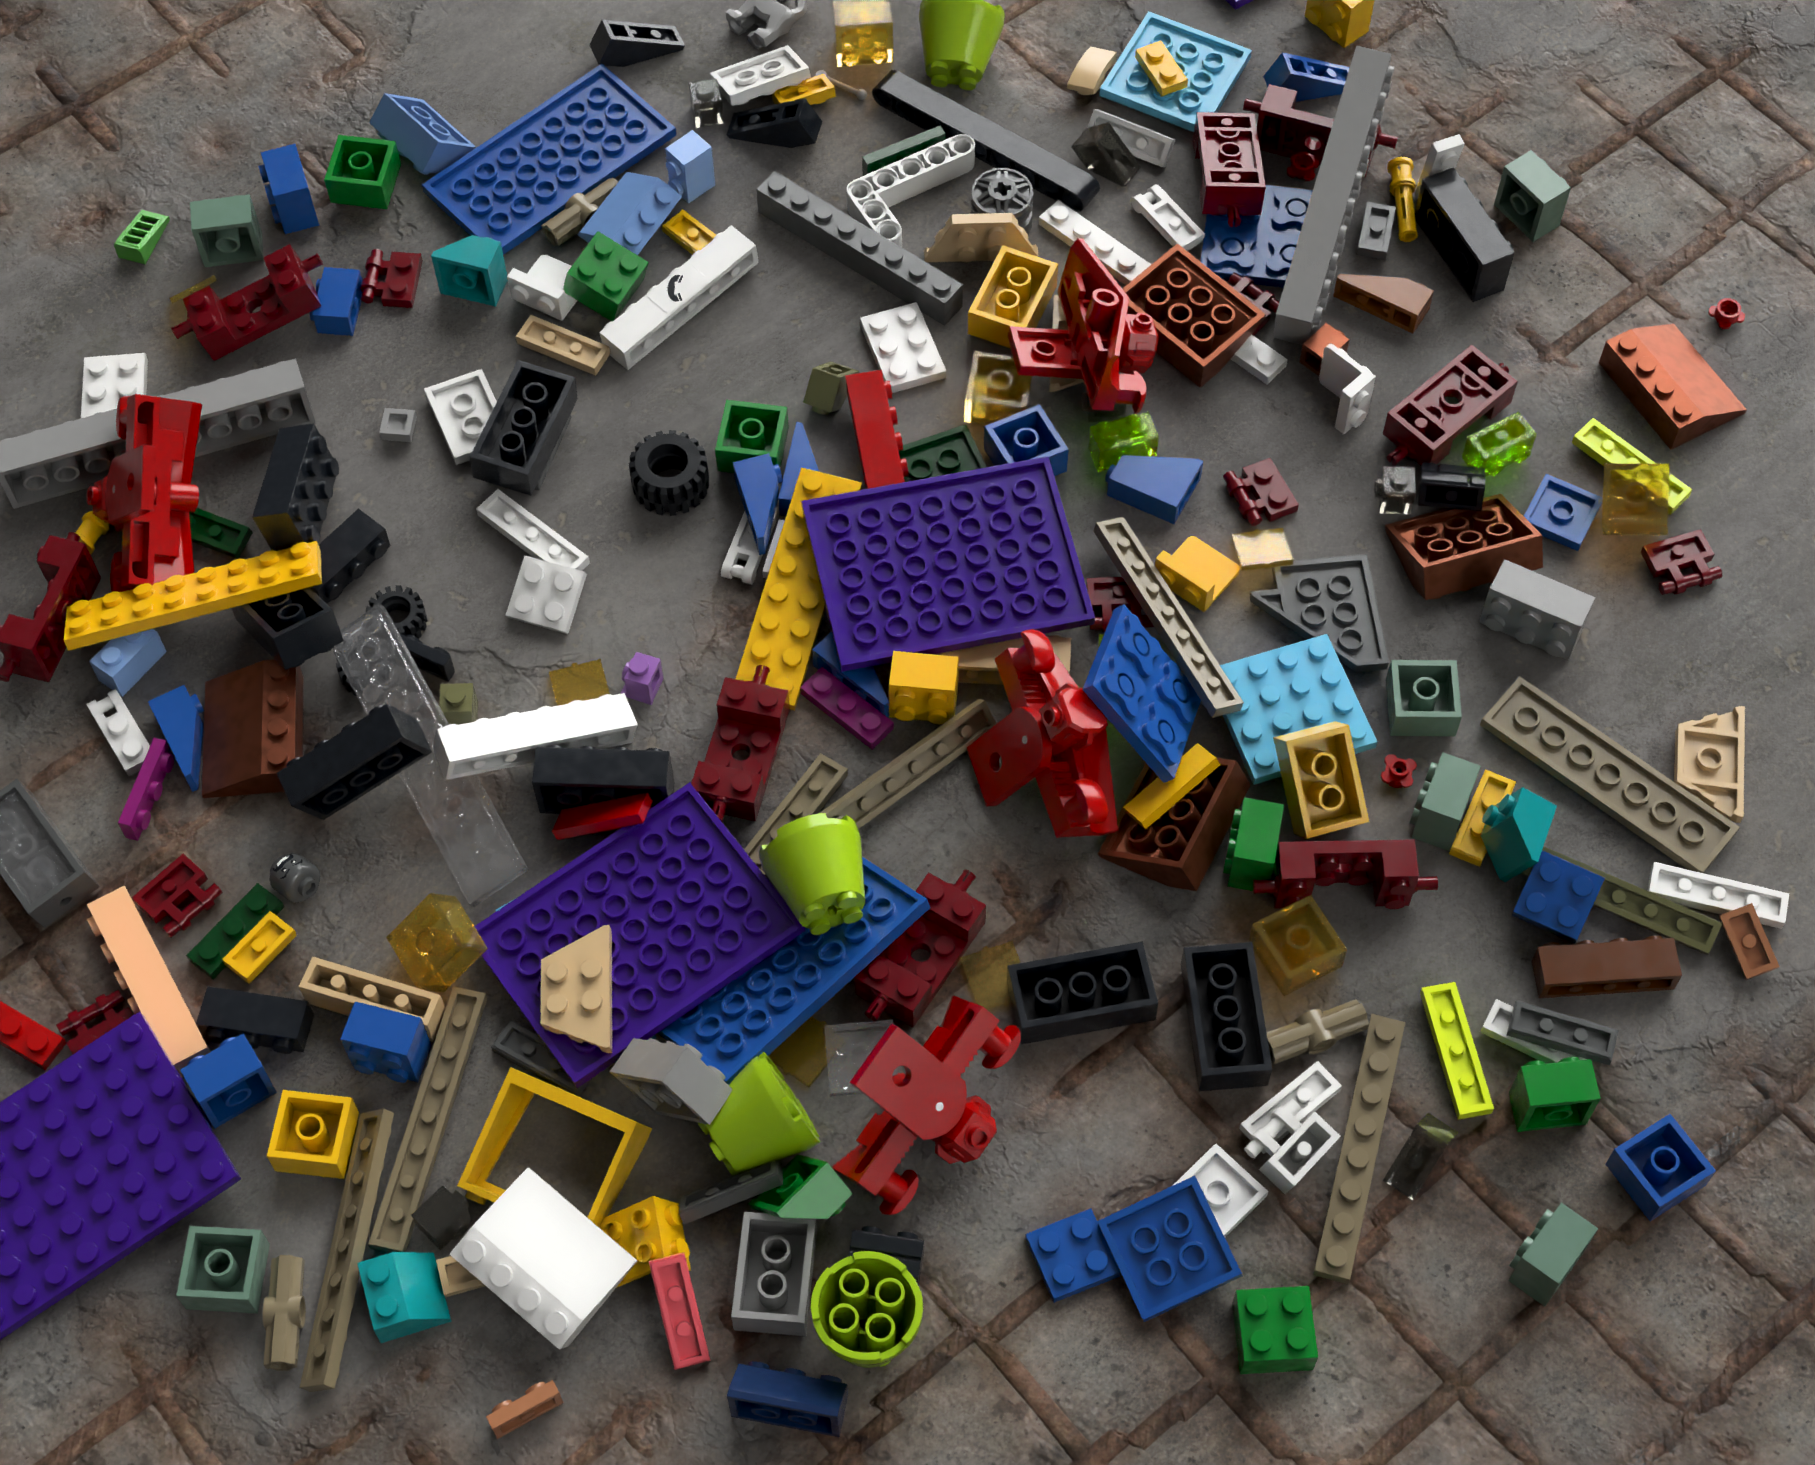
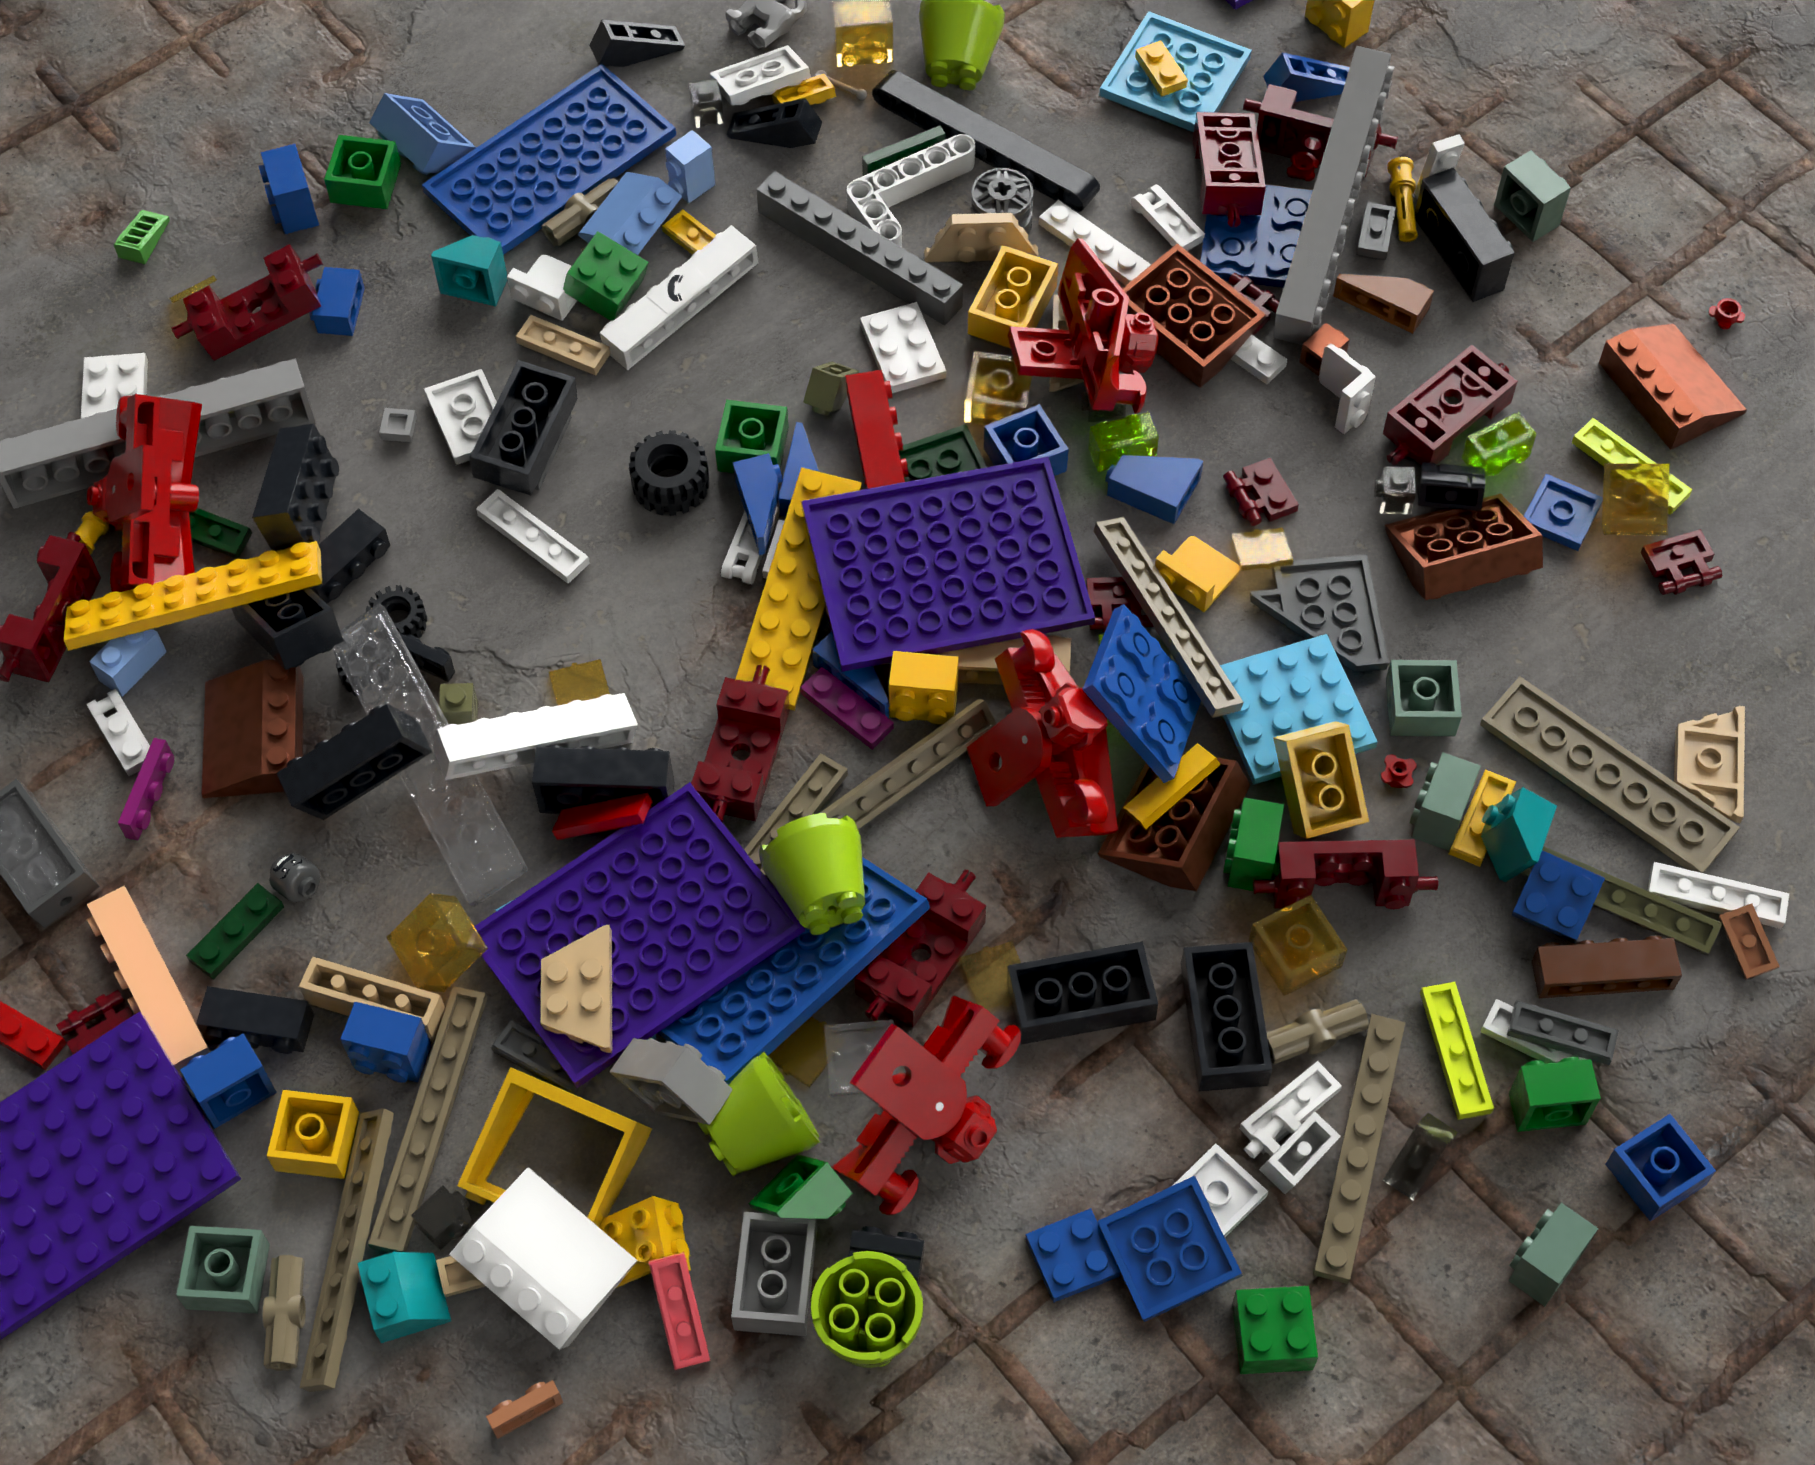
(171, 888): dark red plate -> none
(183, 729): blue slope -> none
(226, 230): sand green brick -> none
(259, 947): yellow plate -> none
(401, 278): dark red plate -> none
(546, 594): white plate -> none
(642, 678): medium lavender brick -> none
(730, 1191): dark grey tile -> none
(788, 1398): dark blue slope -> none
(1091, 71): tan slope -> none
(1106, 154): clear smoke slope -> none
(1139, 140): white plate -> none
(1536, 609): light grey brick -> none

